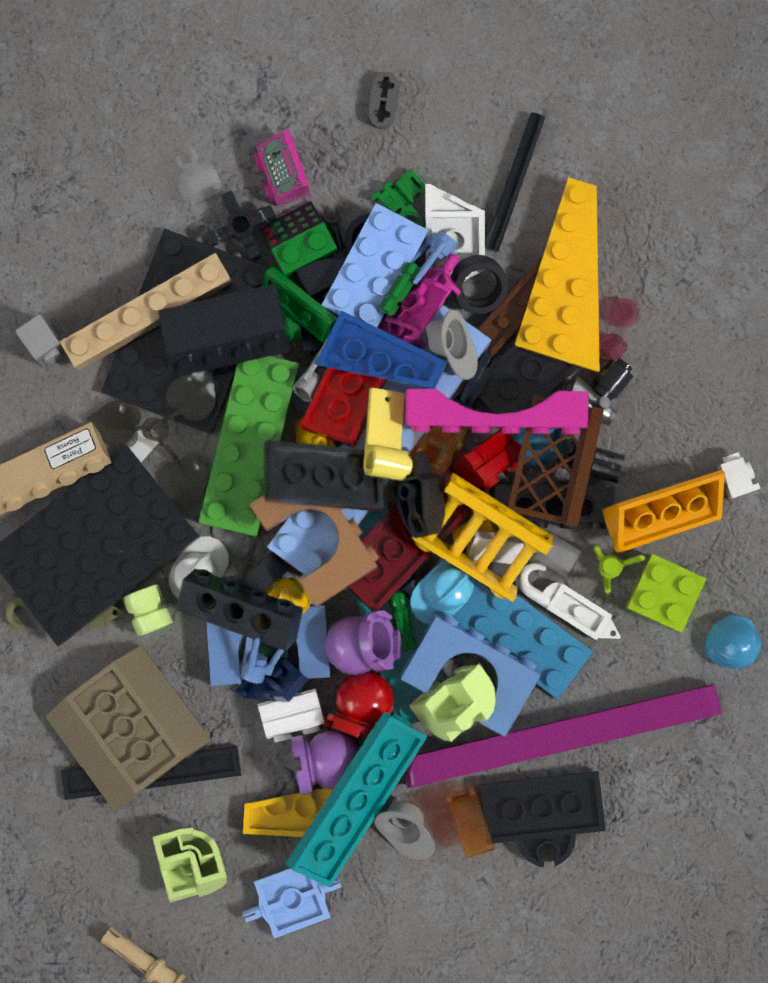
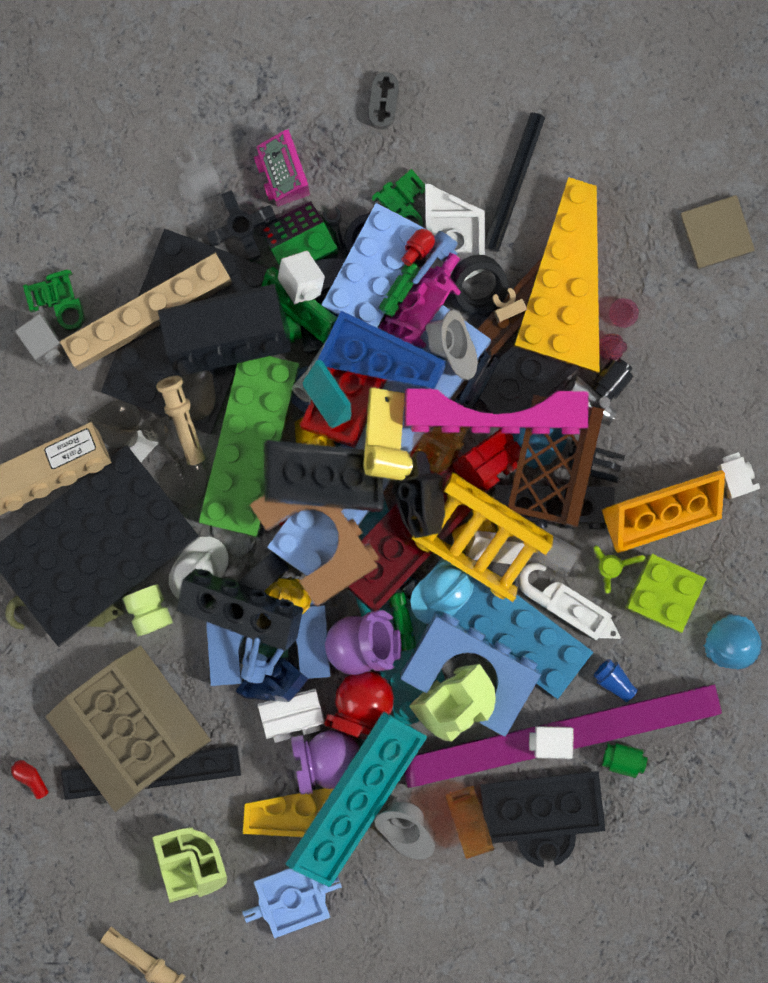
(29, 776): none -> red arm
(59, 292): none -> green piece
(178, 408): none -> tan pin
(301, 277): none -> white brick
(327, 395): none -> teal slope
(418, 246): none -> red cylinder
(508, 309): none -> tan tile
(552, 742): none -> white brick
(614, 679): none -> blue cone
(624, 759): none -> green brick
(717, 232): none -> dark tan tile

